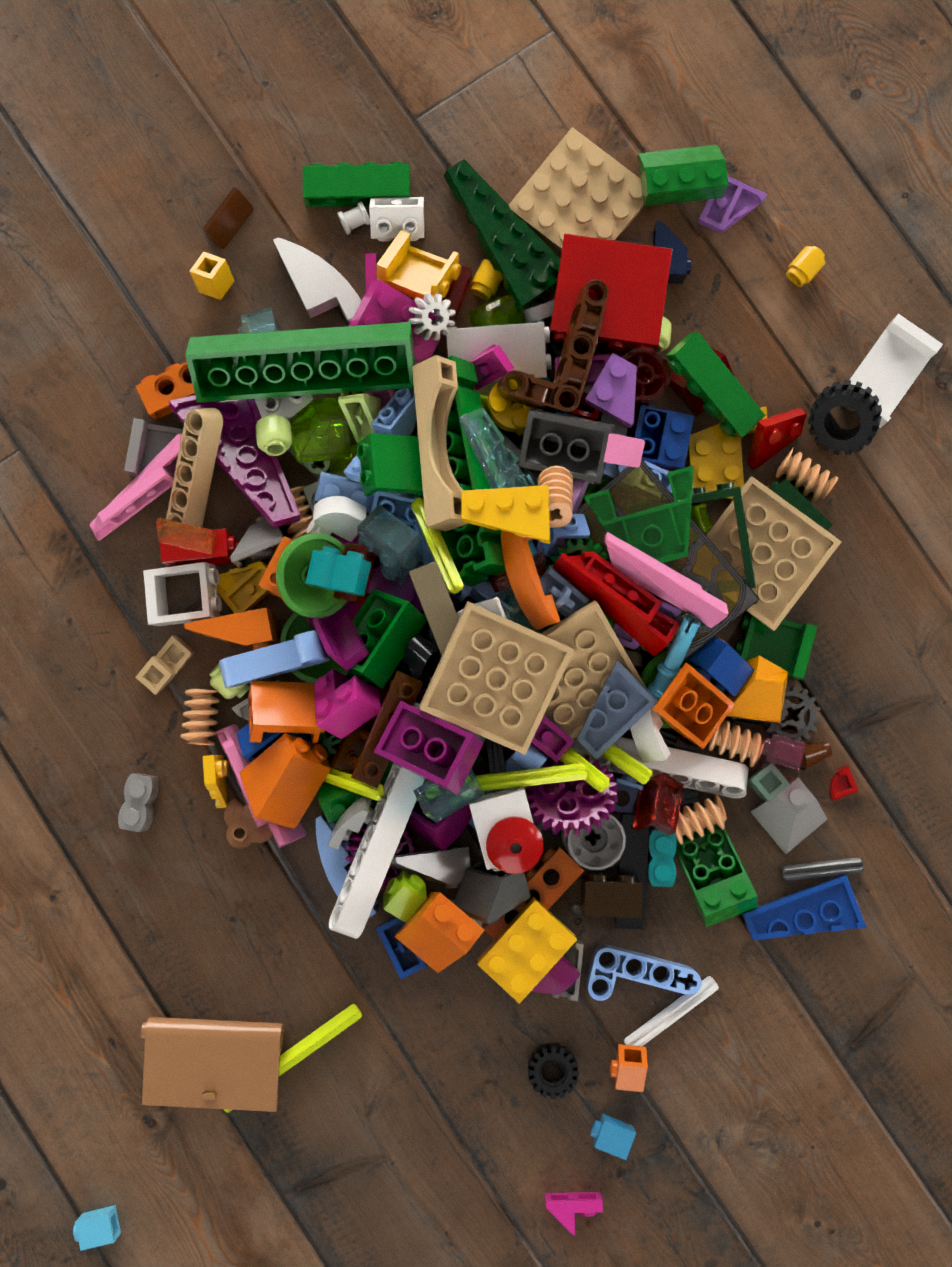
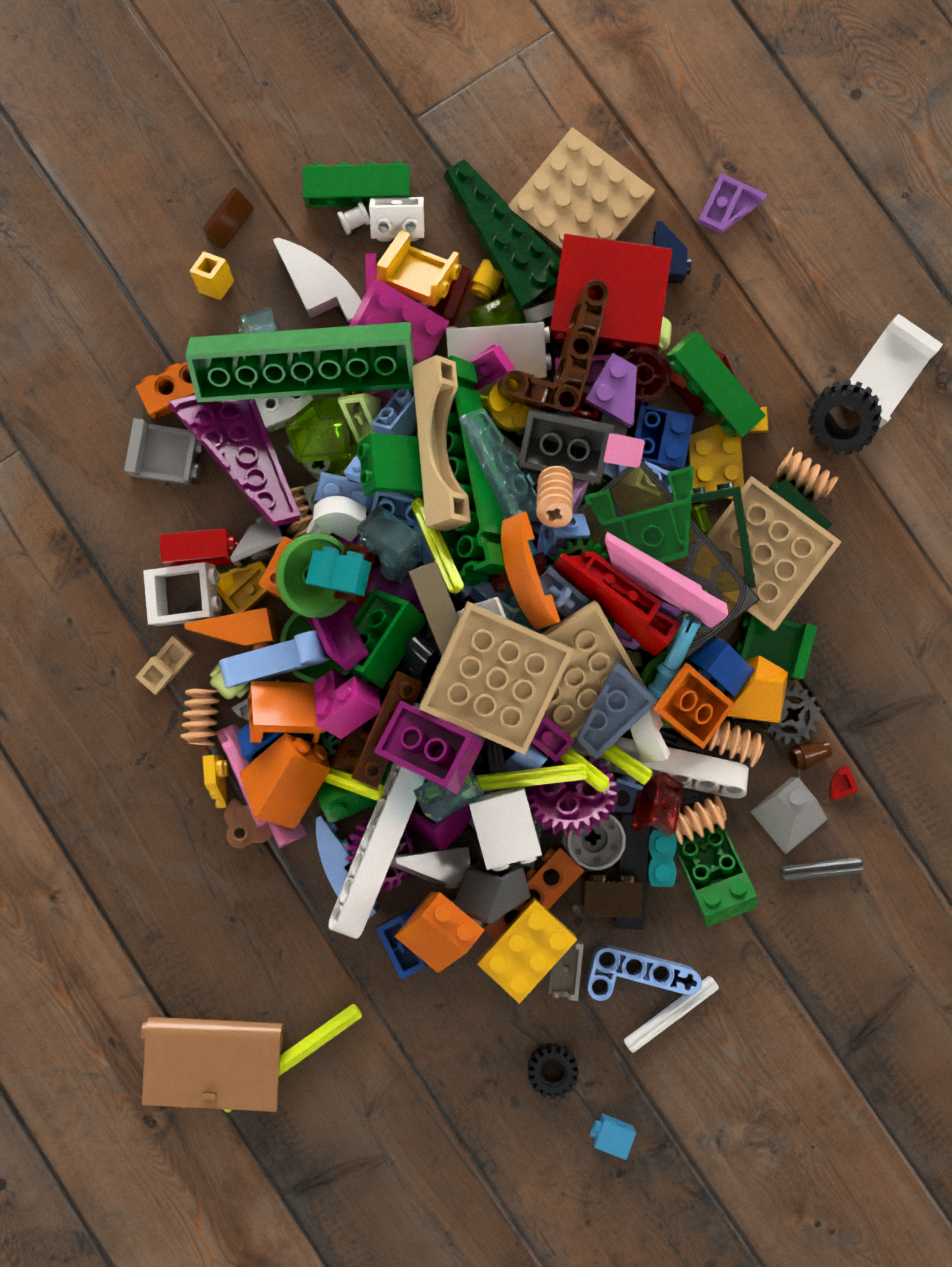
(97, 1228): medium azure brick -> none
(138, 808): light grey brick -> none
(141, 491): bright pink wedge -> none
(186, 536): clear orange slope -> none
(195, 466): tan beam -> none
(273, 434): yellowish green head -> none
(351, 820): light grey slope -> none
(404, 895): lime brick -> none
(437, 308): white gear -> none
(511, 831): red dish -> none
(513, 510): yellow wing -> none
(558, 979): magenta slope -> none
(565, 1206): dark pink slope -> none
(629, 1068): orange brick -> none
(682, 175): green slope -> none
(767, 781): sand green panel -> none
(774, 435): red wing -> none
(784, 751): clear pink brick -> none
(805, 265): yellow brick -> none
(811, 910): blue wing -> none

